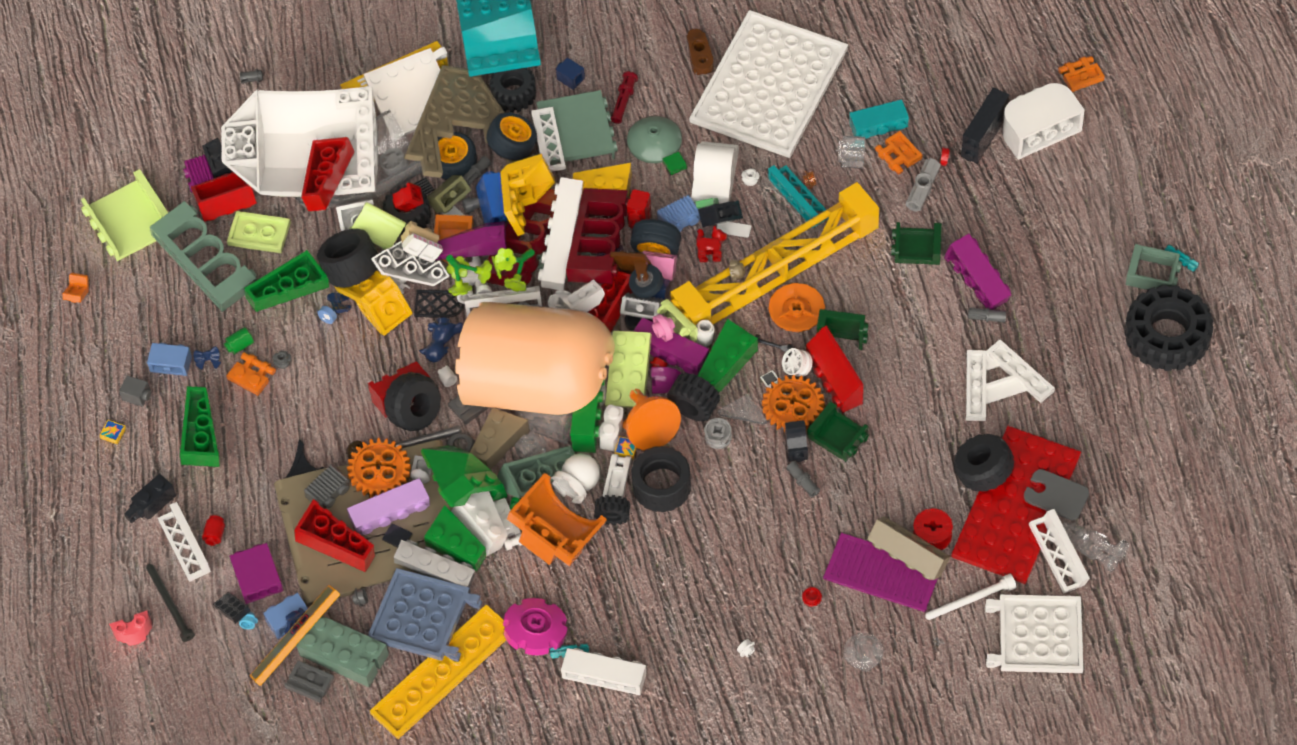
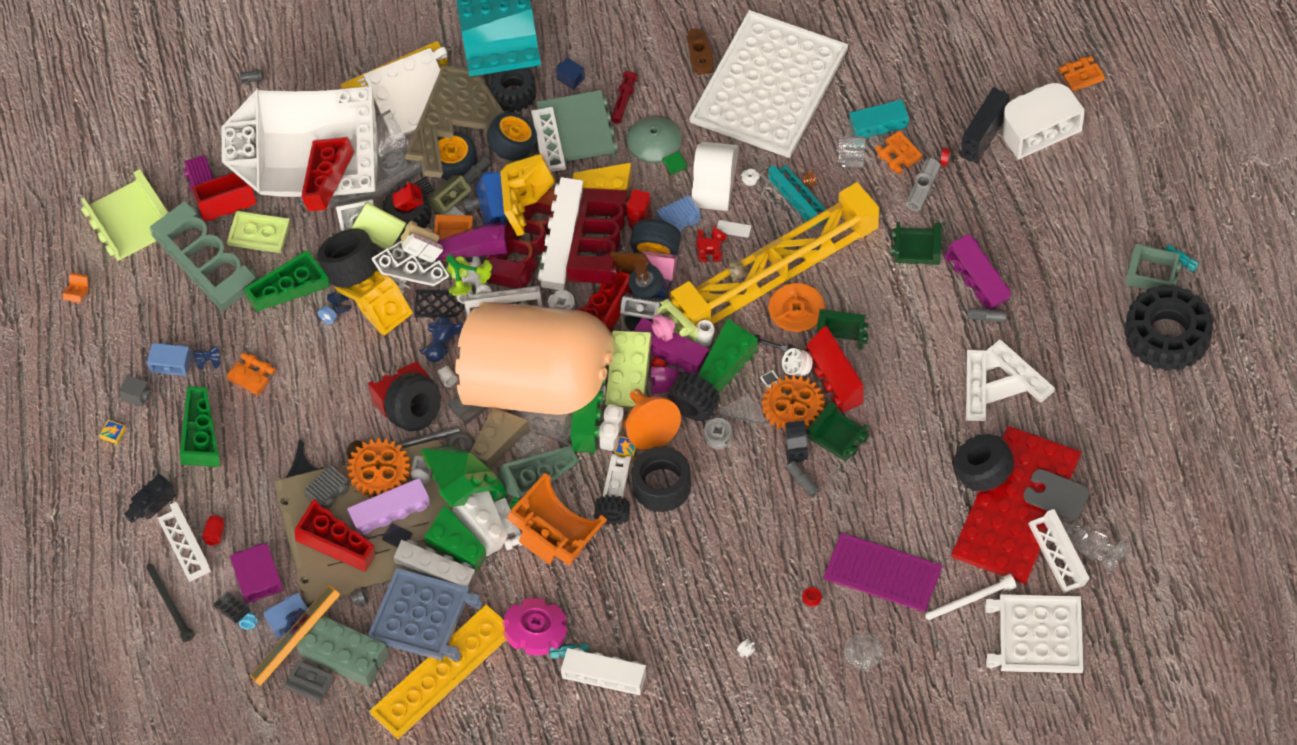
(134, 631): coral cylinder -> none
(213, 153): black hinge -> none
(238, 341): green brick -> none
(284, 363): dark grey plate -> none
(505, 260): lime plant -> none
(577, 476): white tile -> none
(585, 297): white slope -> none
(707, 202): tile -> none
(720, 213): black arch -> none
(908, 548): brick -> none
(934, 520): red piece -> none

